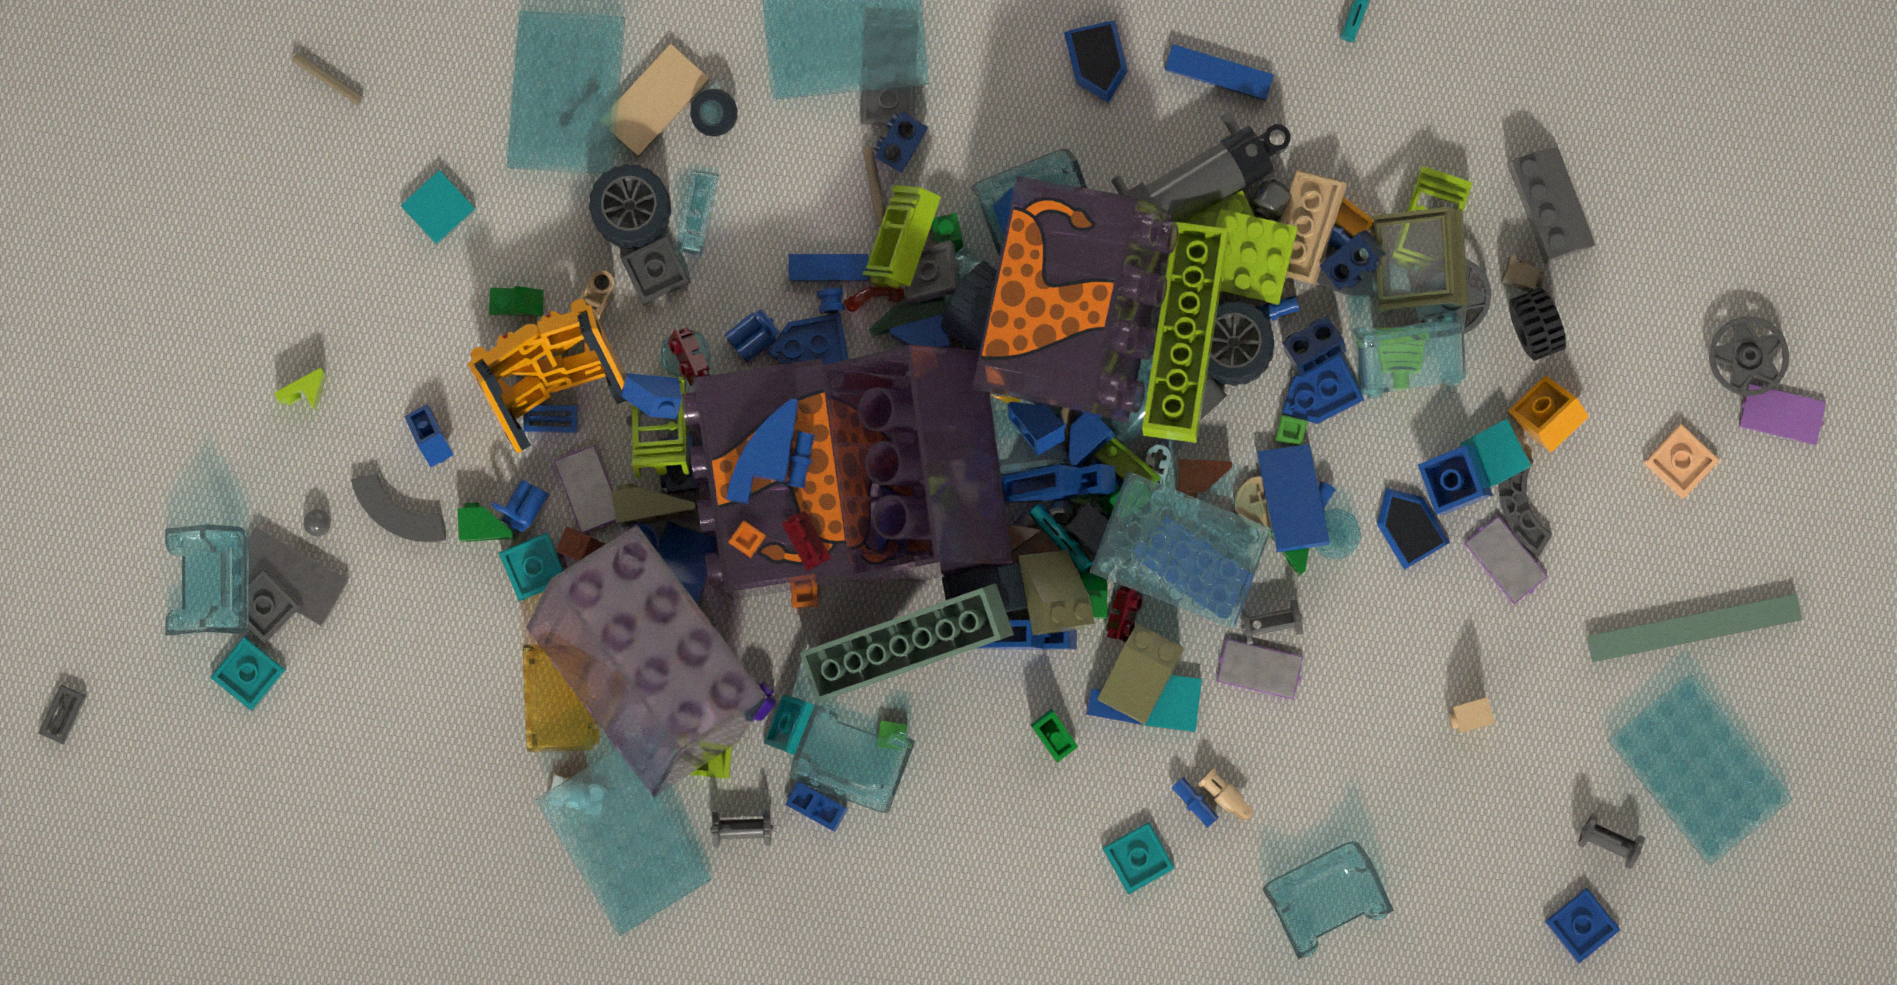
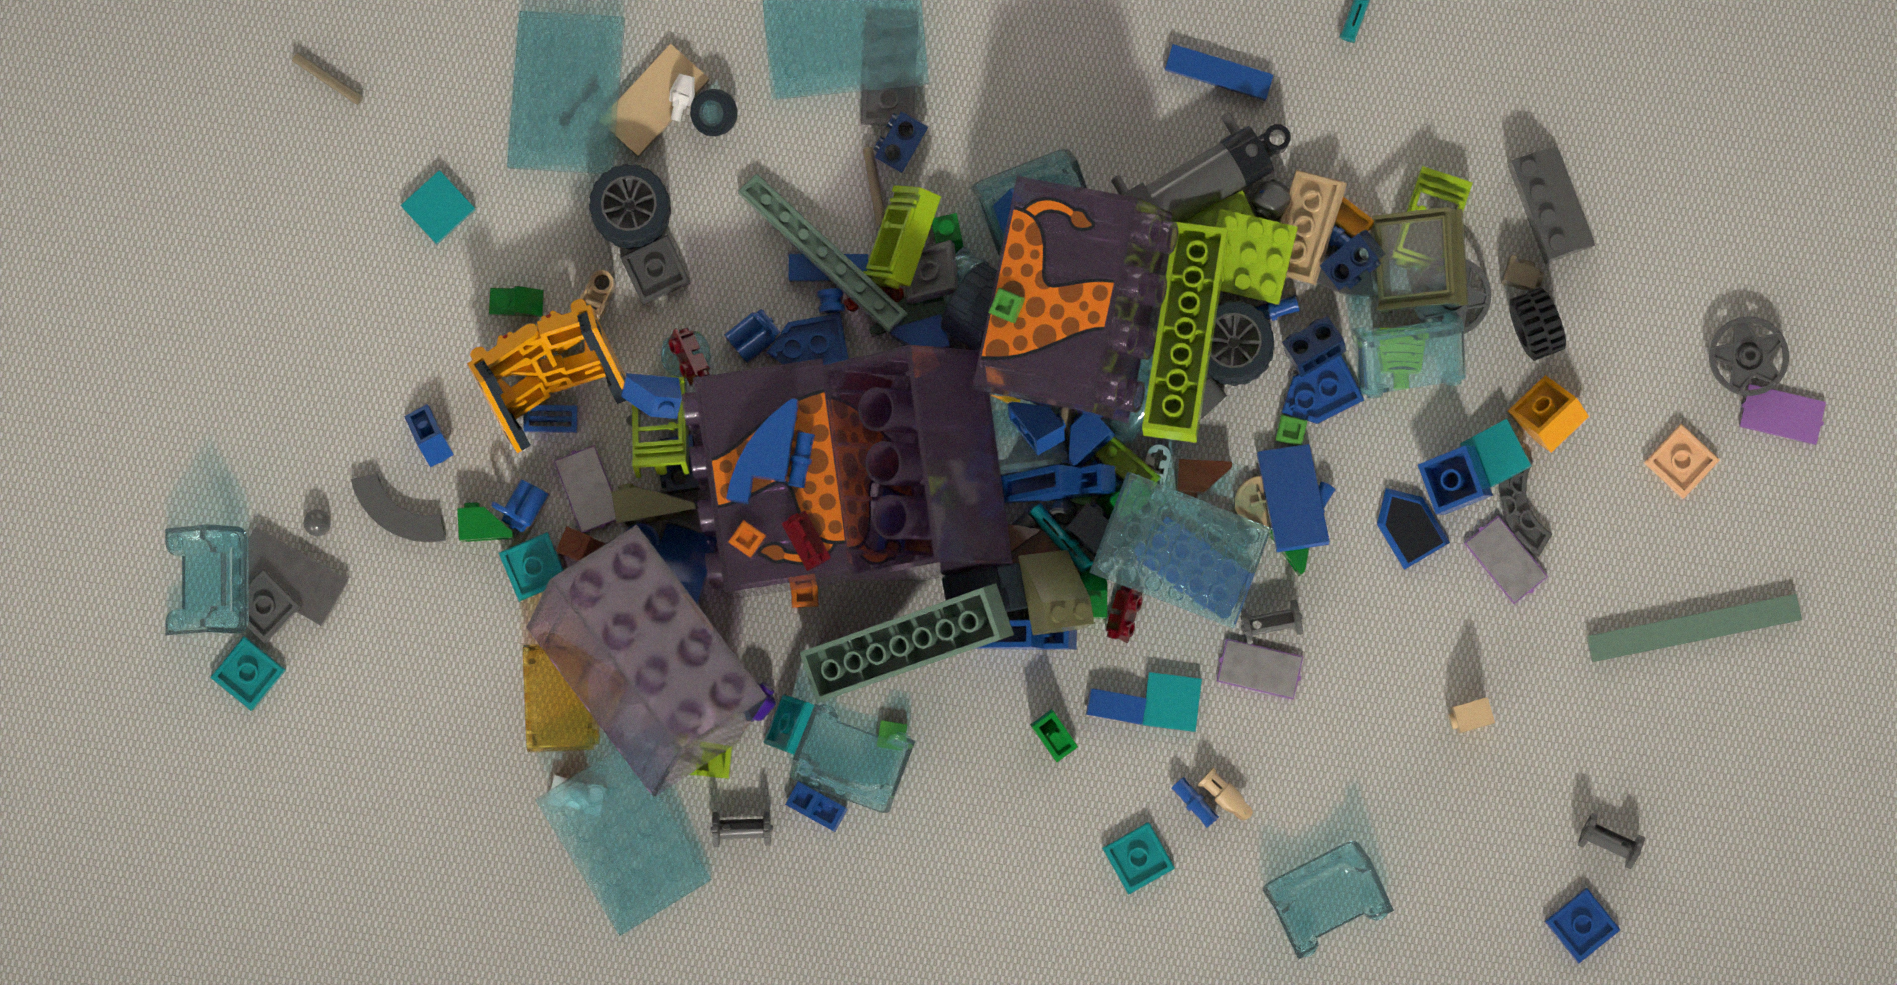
(71, 720): dark grey tile -> none
(310, 385): lime slope -> none
(681, 95): none -> white piece
(697, 213): clear light blue slope -> none
(822, 253): none -> sand green tile
(1006, 305): none -> bright green tile
(1097, 58): black tile -> none
(1141, 673): olive slope -> none
(1343, 534): clear light blue hat -> none
(1700, 769): clear light blue plate -> none

